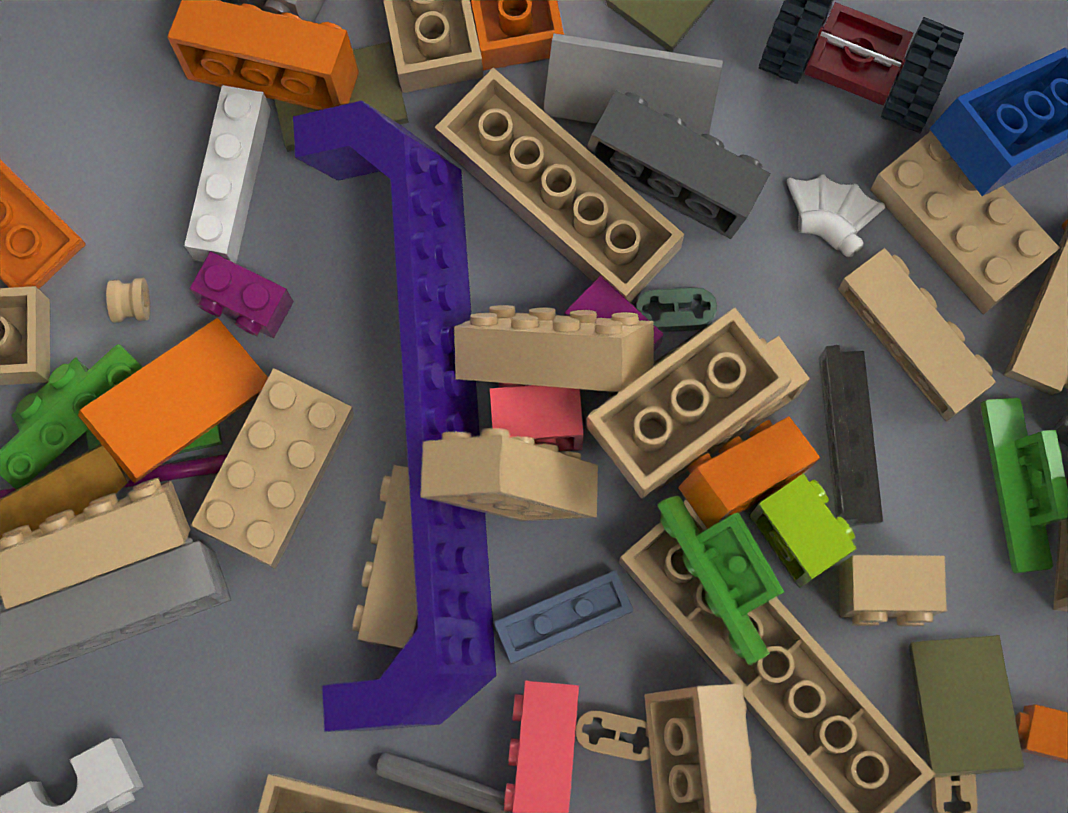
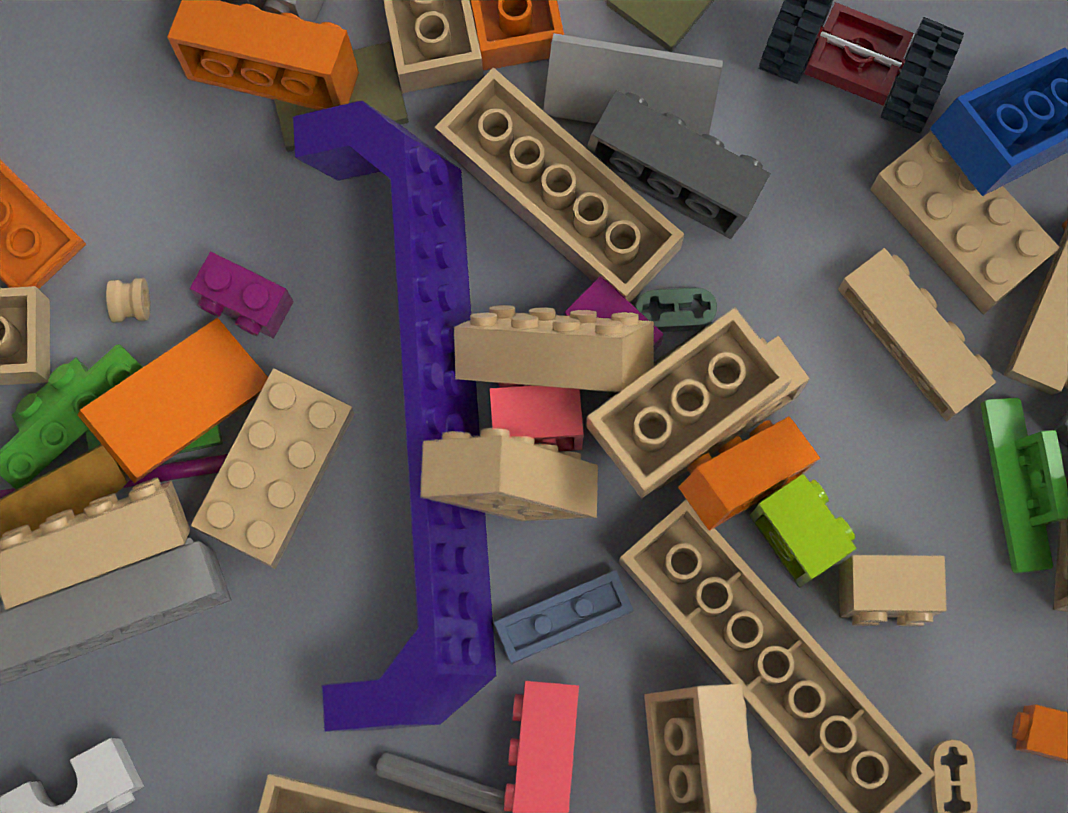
(228, 174): white brick -> none
(391, 600): tan brick -> none
(612, 746): tan beam -> none
(729, 569): bright green bracket -> none
(833, 211): white arm -> none
(850, 436): clear smoke fence -> none
(965, 706): olive tile -> none

